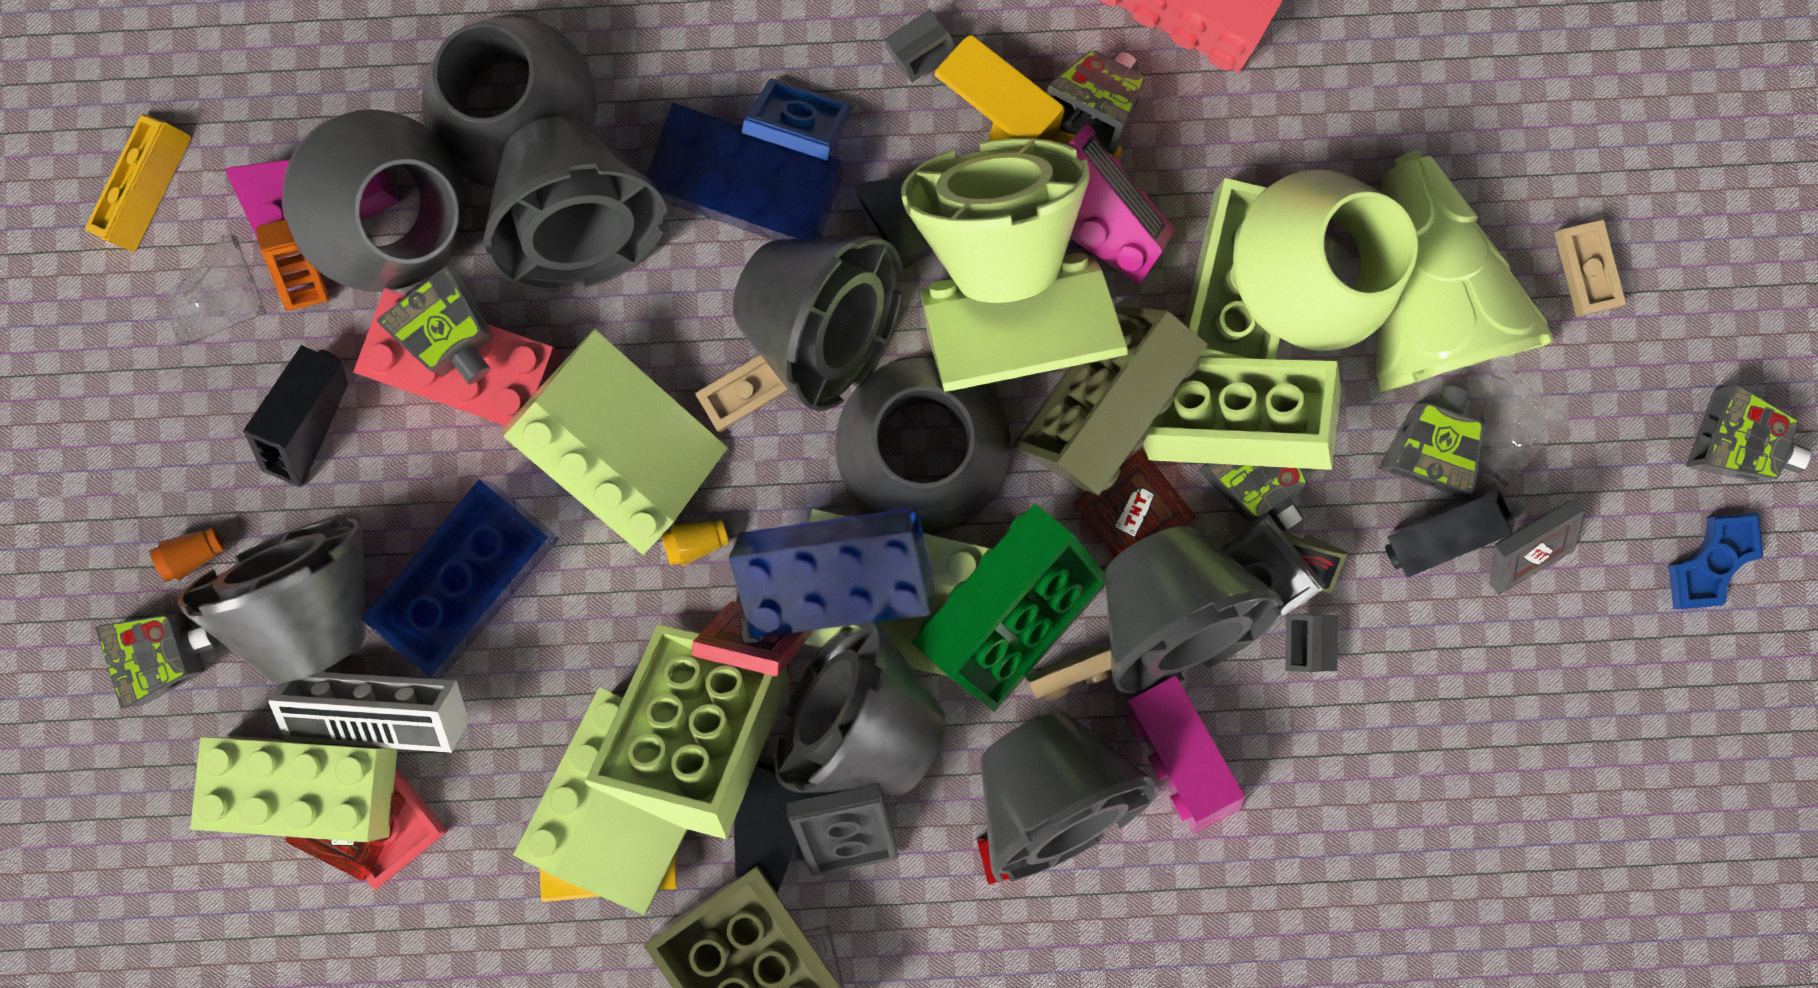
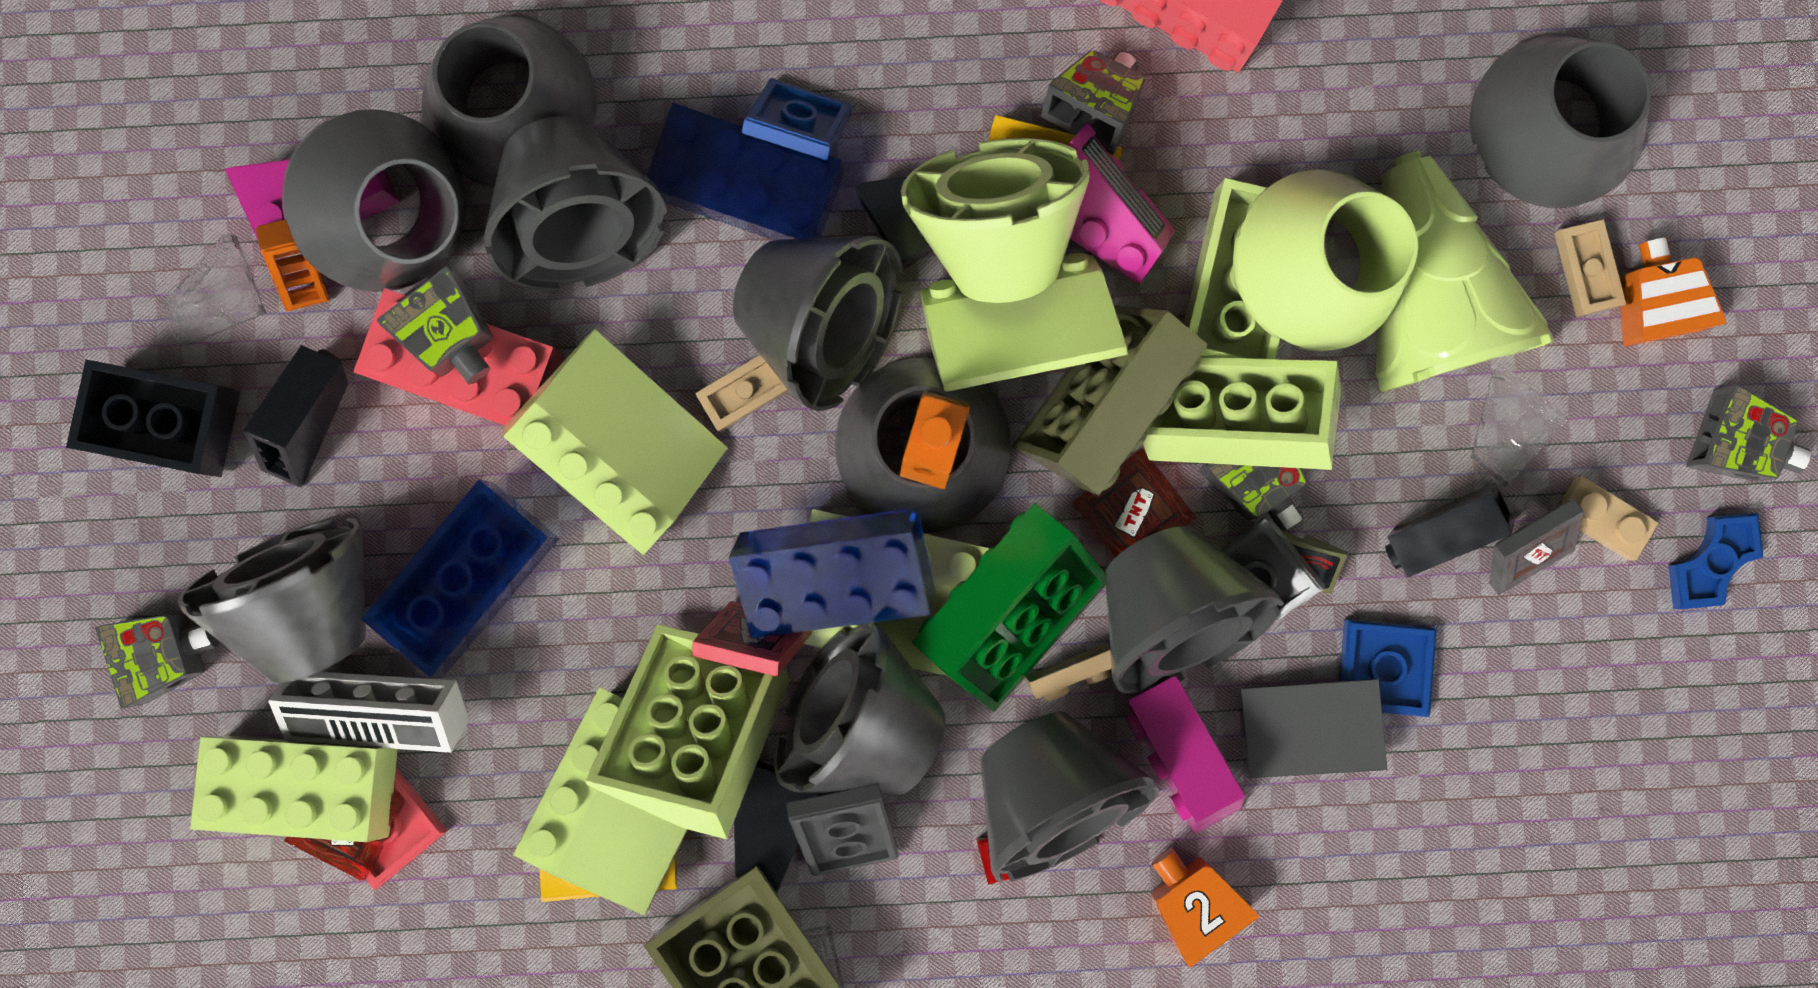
(138, 182): yellow slope -> none
(153, 418): none -> black brick
(186, 553): orange cone -> none
(692, 541): yellow cone -> none
(920, 45): dark grey piece -> none
(934, 439): none -> orange torso
(1000, 91): yellow slope -> none
(1197, 906): none -> orange torso
(1311, 642): dark grey piece -> none
(1314, 728): none -> dark grey tile
(1397, 657): none -> blue tile
(1438, 445): torso -> none
(1528, 141): none -> dark grey cone
(1611, 519): none -> tan plate
(1667, 297): none -> orange torso

